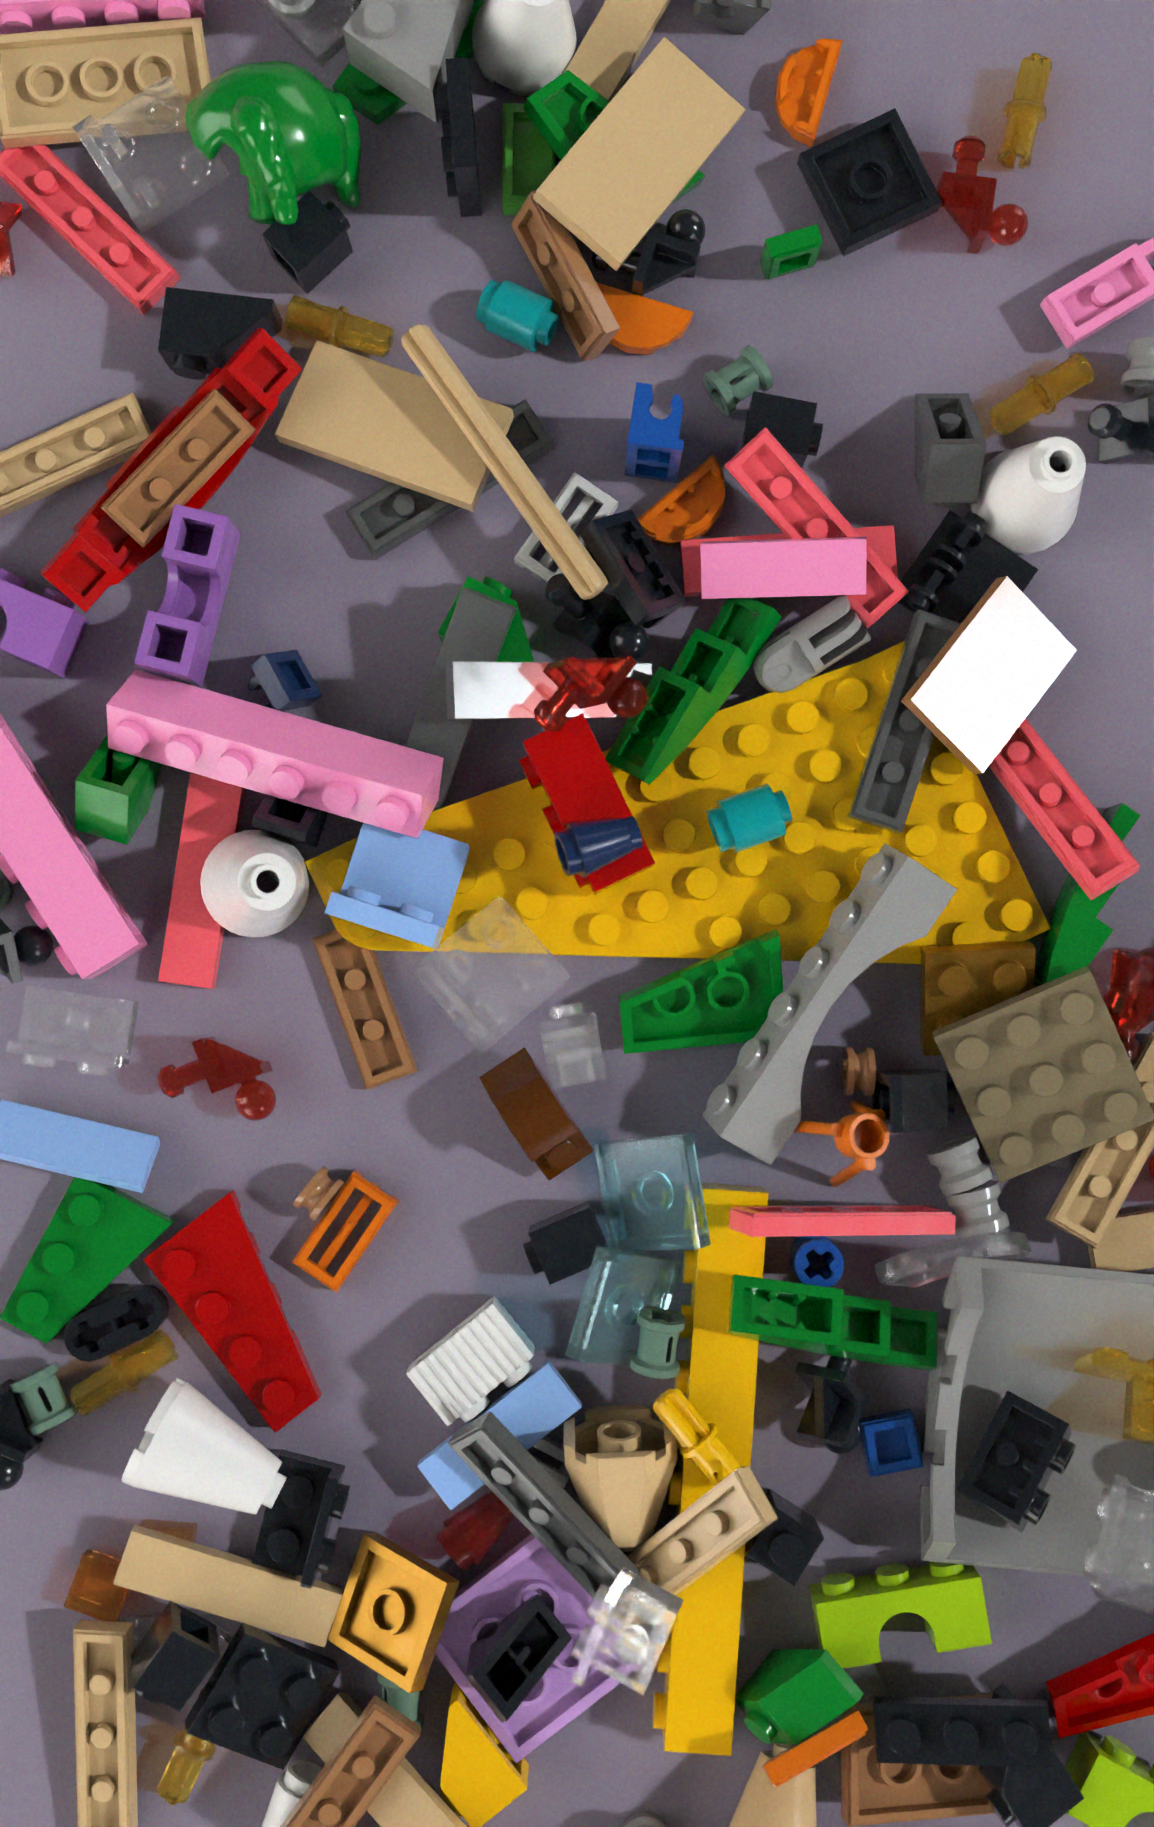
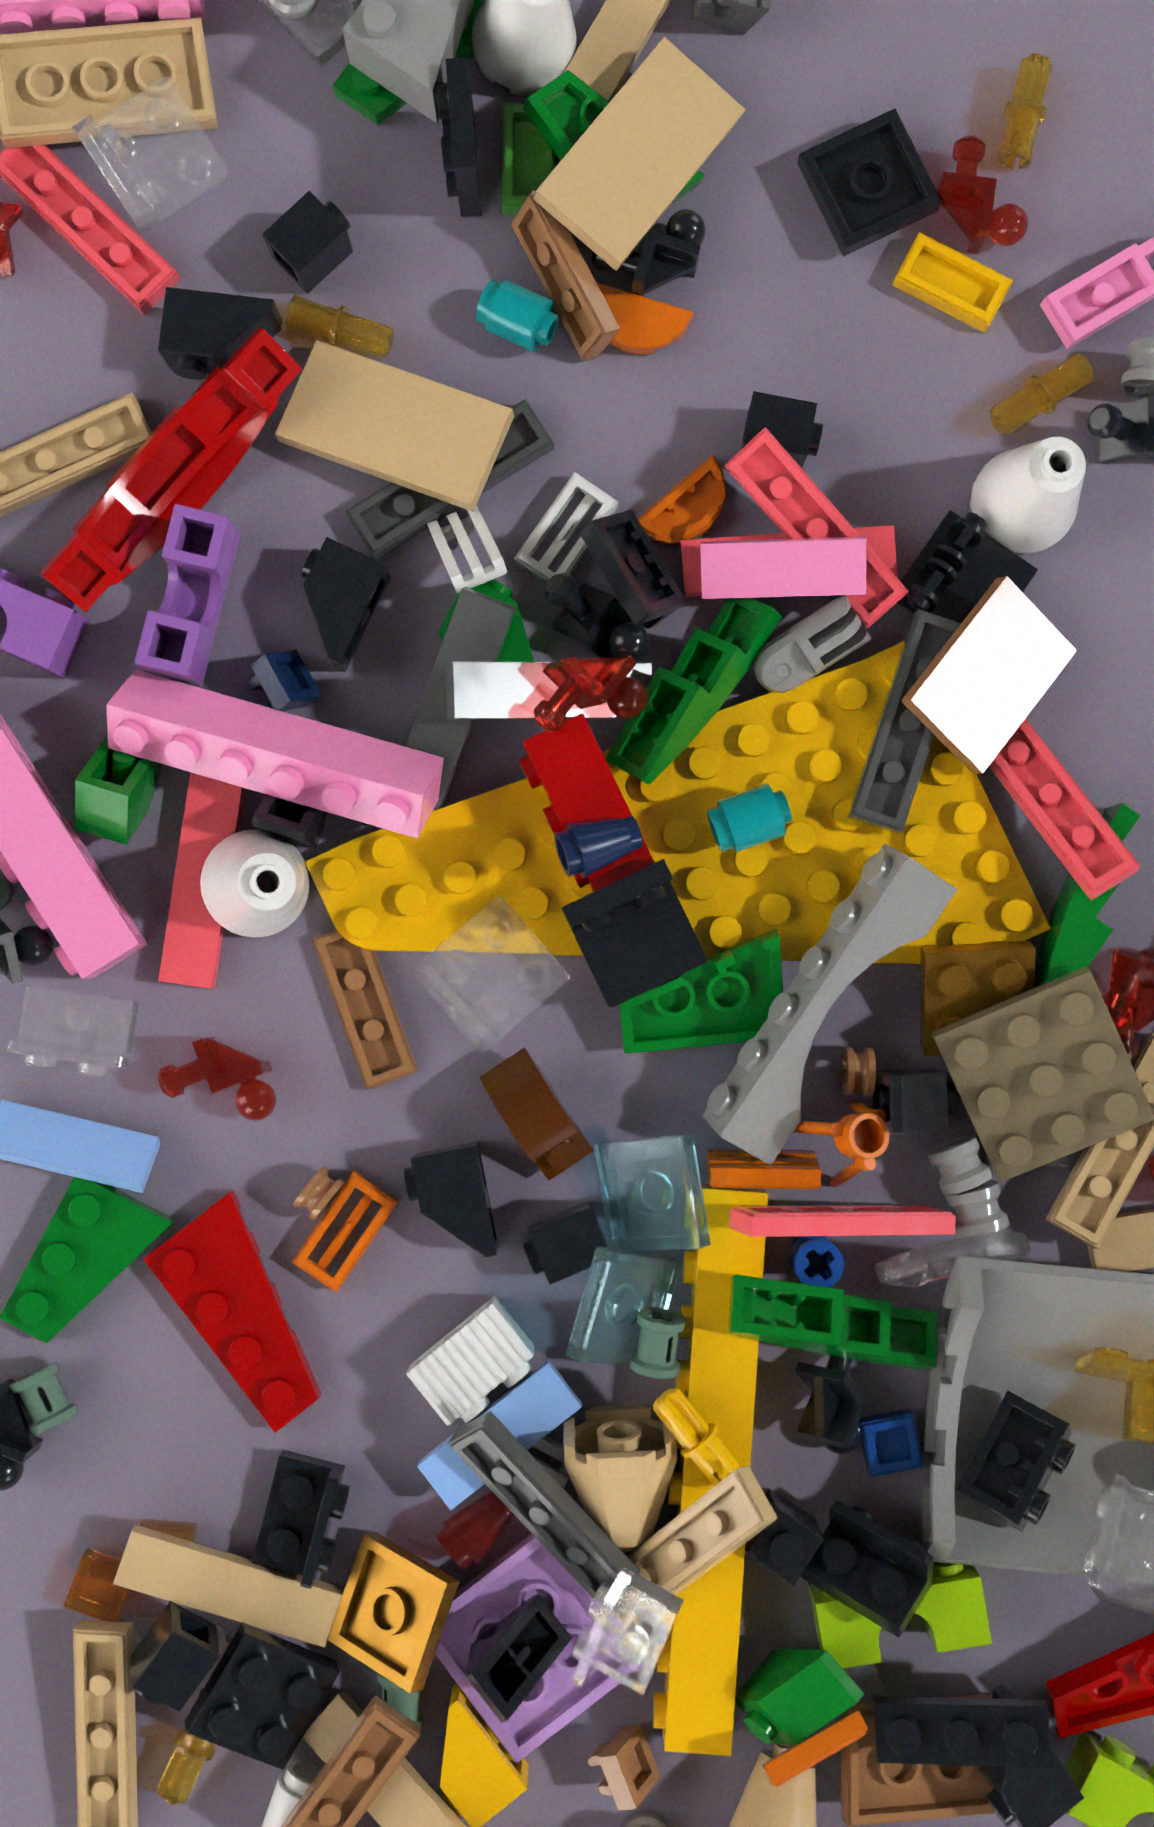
(121, 1333): black beam -> none
(124, 1372): clear yellow axle -> none
(178, 467): medium nougat tile -> none
(203, 1455): white cone -> none
(285, 132): green piece -> none
(343, 596): none -> black slope
(401, 883): light blue bracket -> none
(455, 1194): none -> black slope
(459, 529): none -> white tile
(504, 462): tan axle -> none
(572, 1046): clear brick -> none
(627, 1767): none -> medium nougat tile
(634, 934): none -> black bracket
(654, 443): blue hinge -> none
(742, 1170): none -> orange tile
(749, 365): sand green bush -> none
(791, 252): green tile -> none
(804, 88): orange tile -> none
(871, 1568): none -> black bracket
(947, 449): dark grey slope -> none
(952, 282): none -> yellow tile

